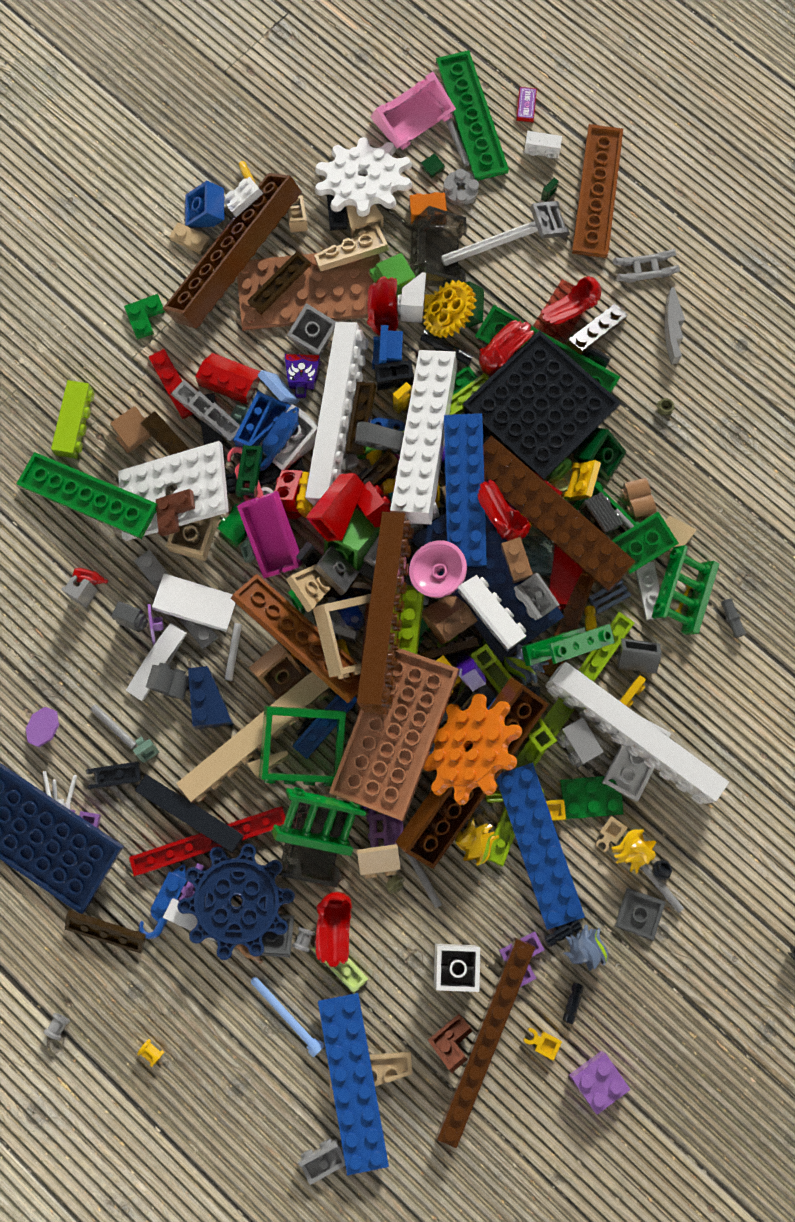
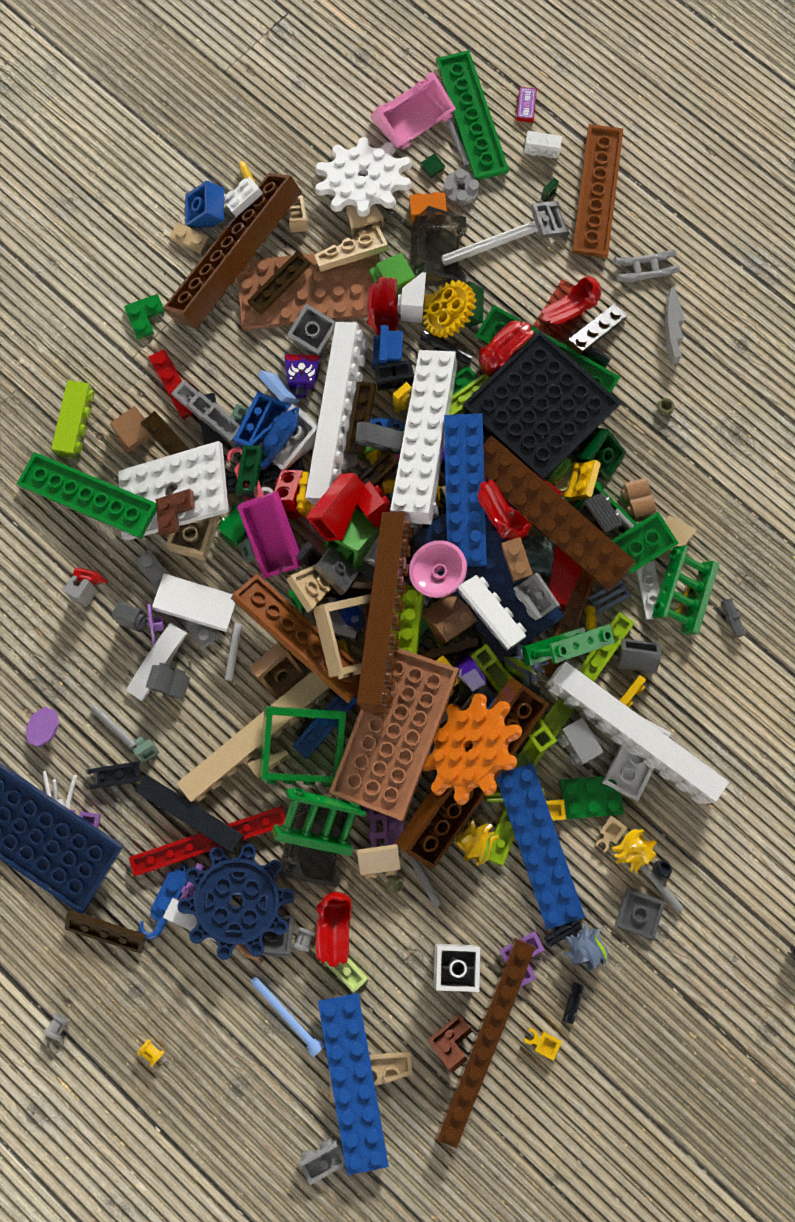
(207, 703): dark blue wedge -> none
(228, 378): red slope -> none
(338, 219): black plate -> none
(599, 1082): medium lavender brick -> none

